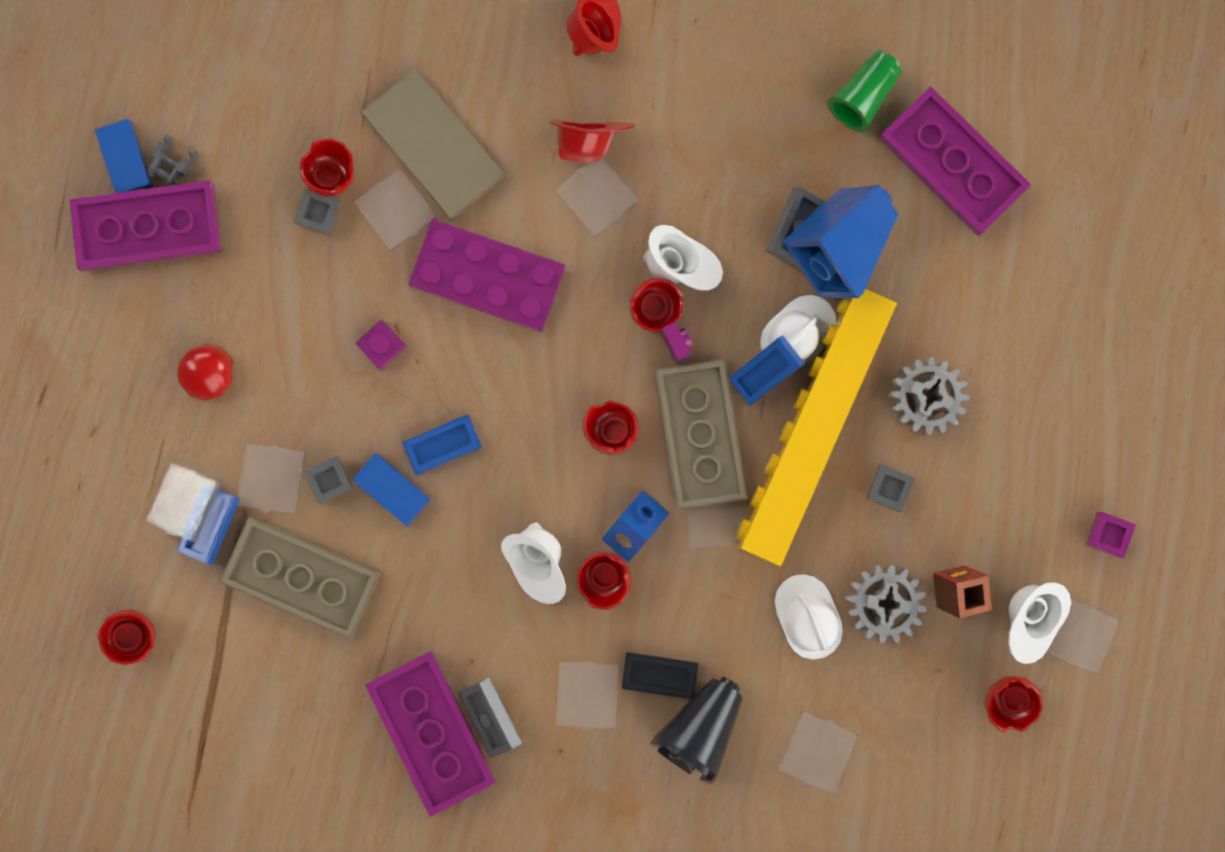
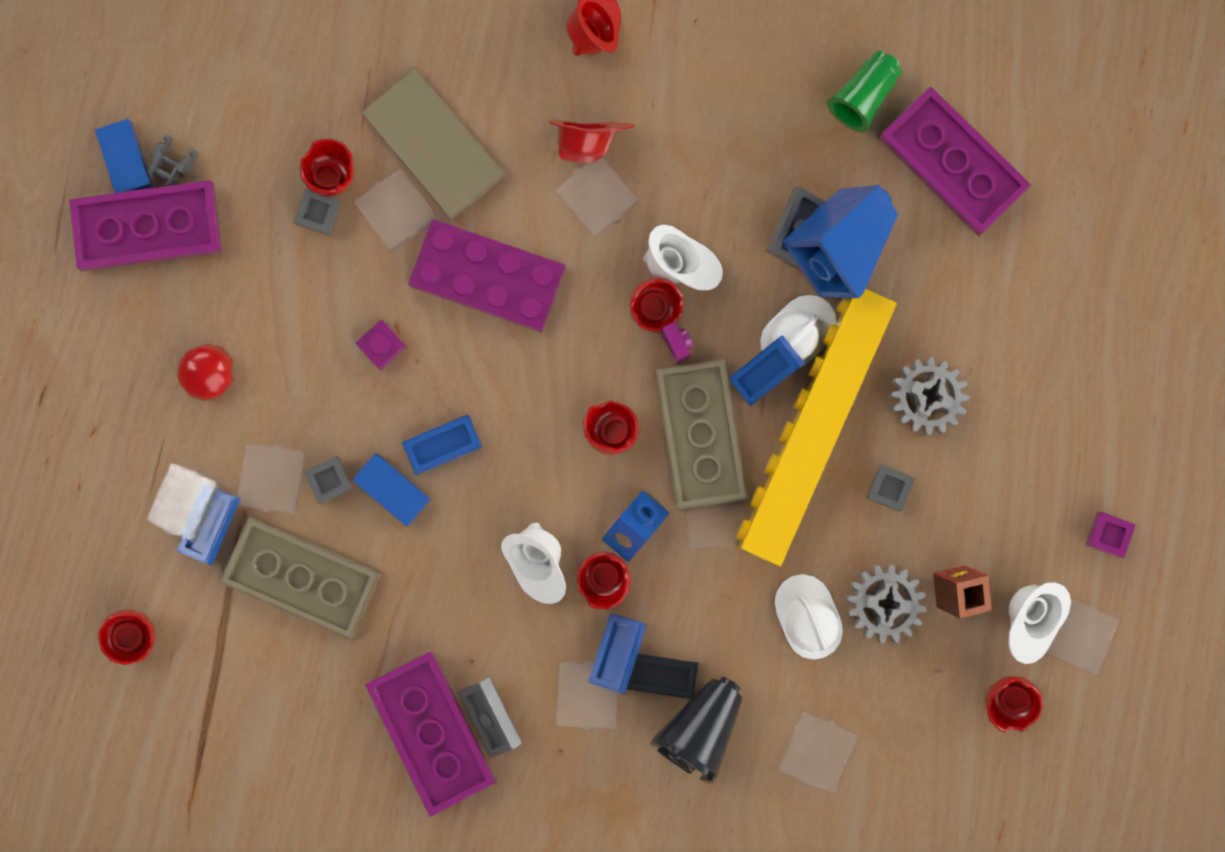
(617, 653): none -> blue tile

